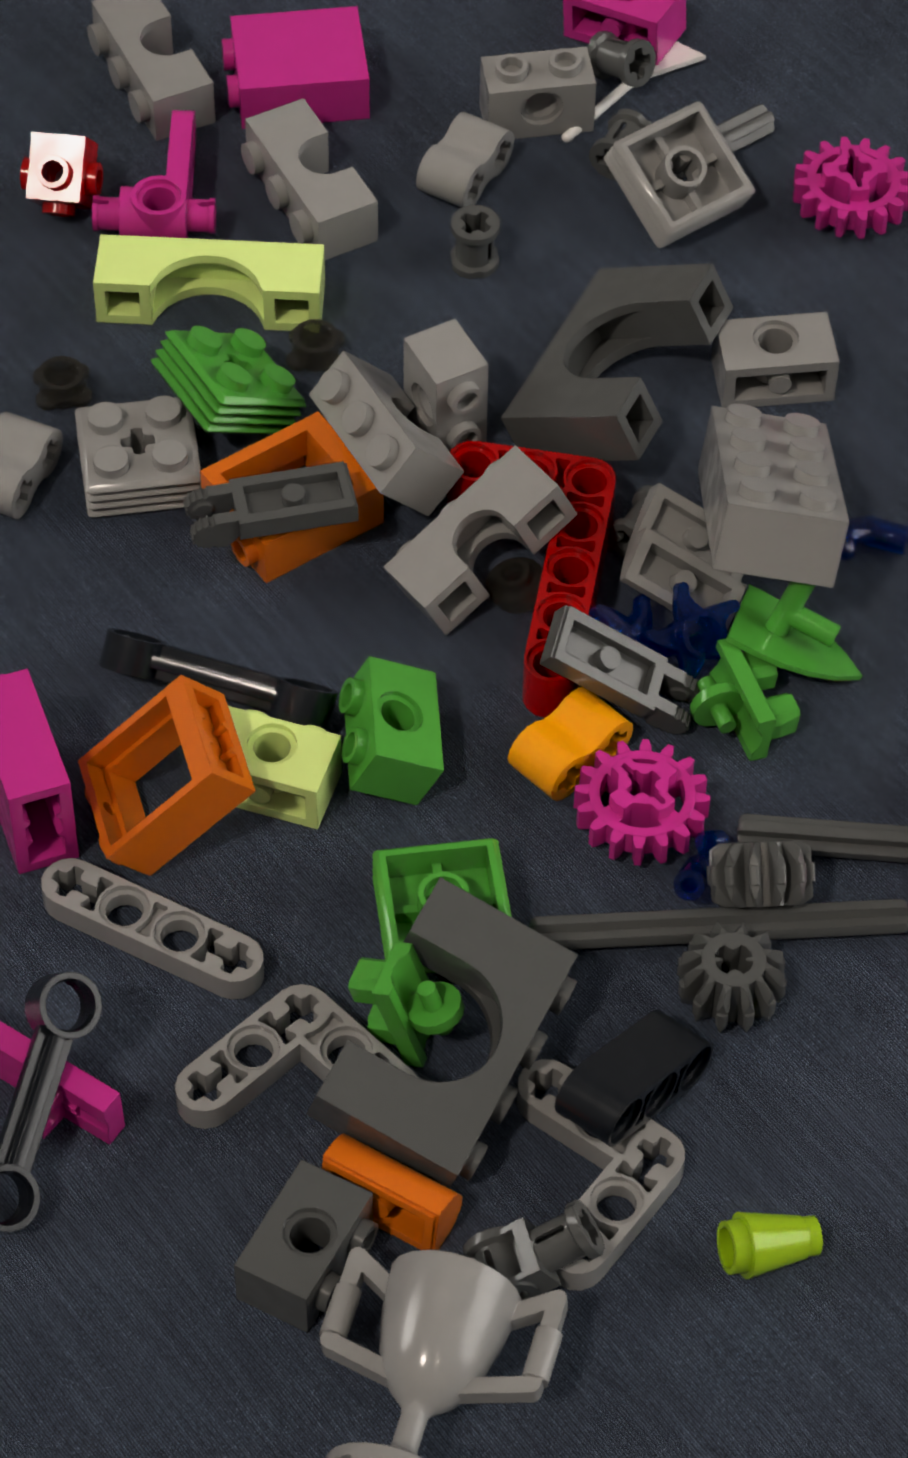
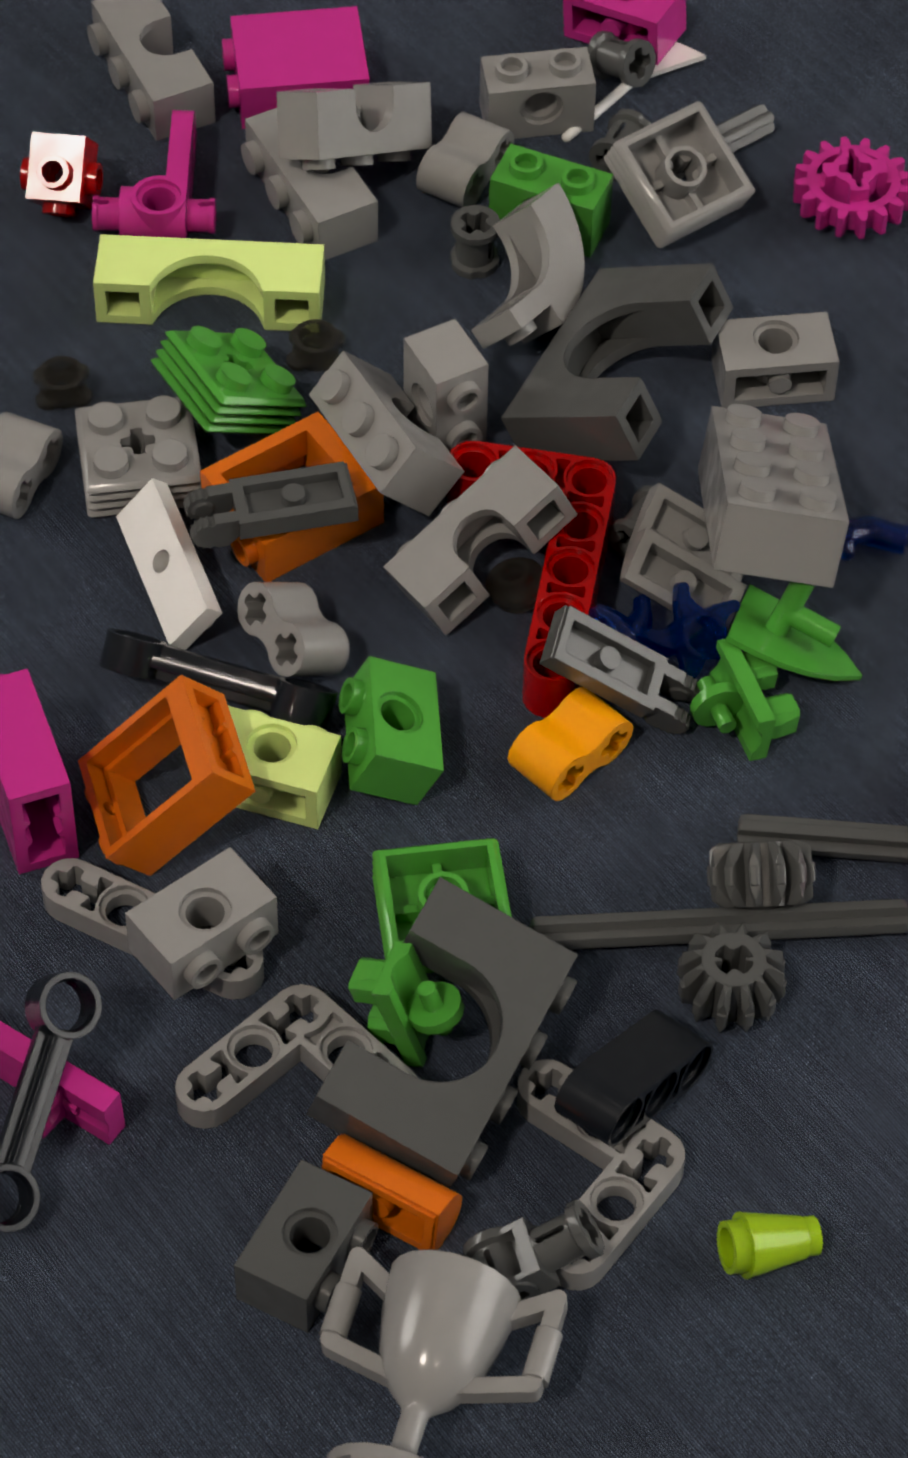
(168, 564): none -> white tile
(218, 894): none -> light grey brick
(293, 629): none -> light grey axle
(354, 123): none -> light grey arch
(528, 172): none -> bright green brick
(545, 269): none -> light grey arch
(641, 802): dark pink gear -> none
(692, 876): clear blue arm -> none

